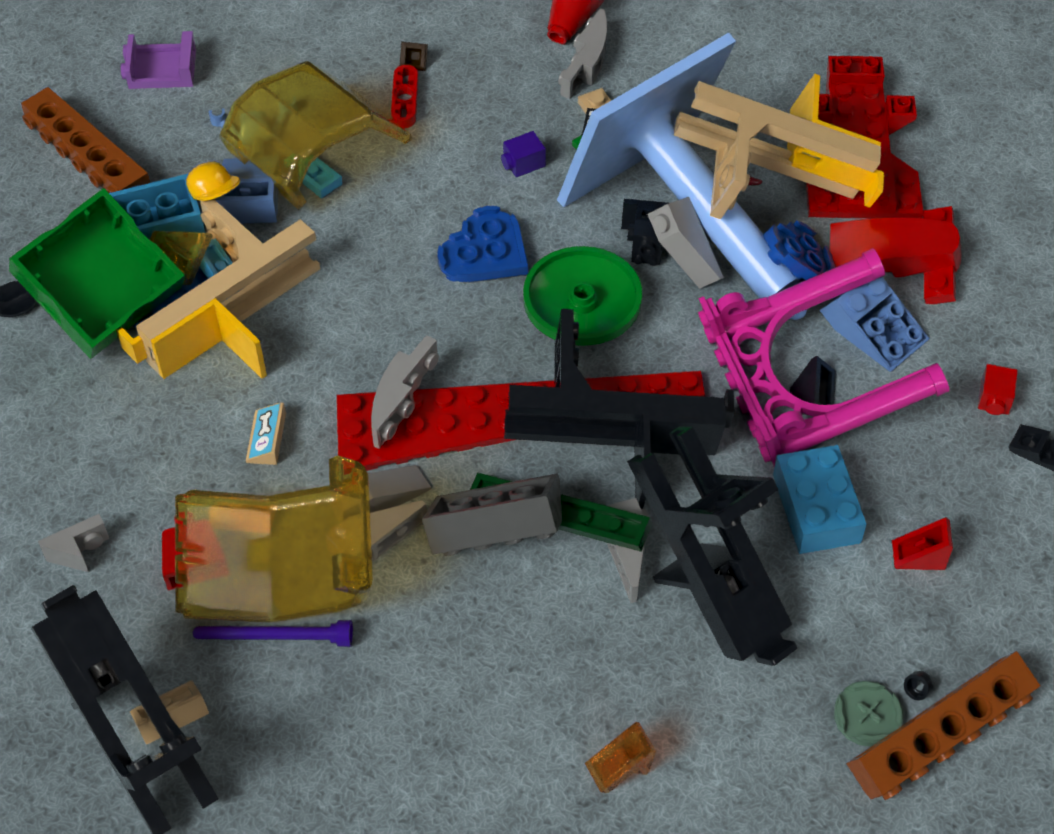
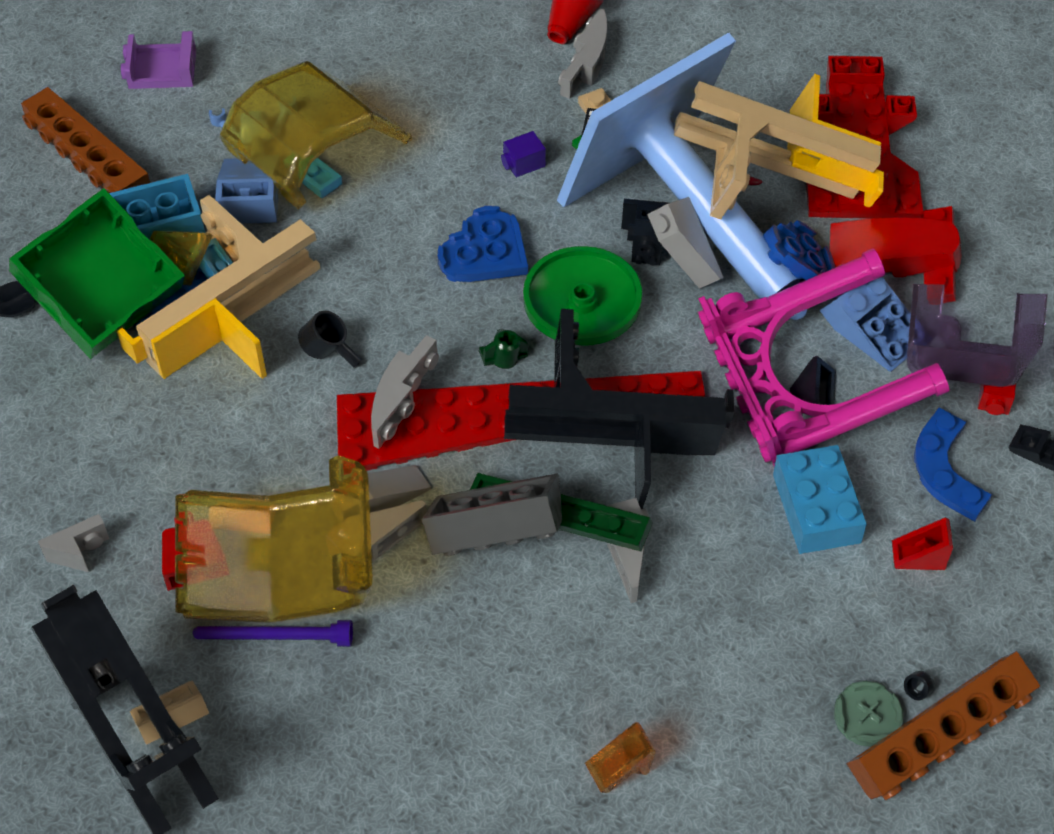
(210, 181): yellow cap -> none
(266, 435): slope -> none
(324, 335): none -> black piece
(400, 89): red beam -> none
(414, 54): dark brown slope -> none
(504, 349): none -> dark green piece
(723, 579): black piece -> none
(936, 471): none -> blue plate
(938, 340): none -> clear purple windscreen

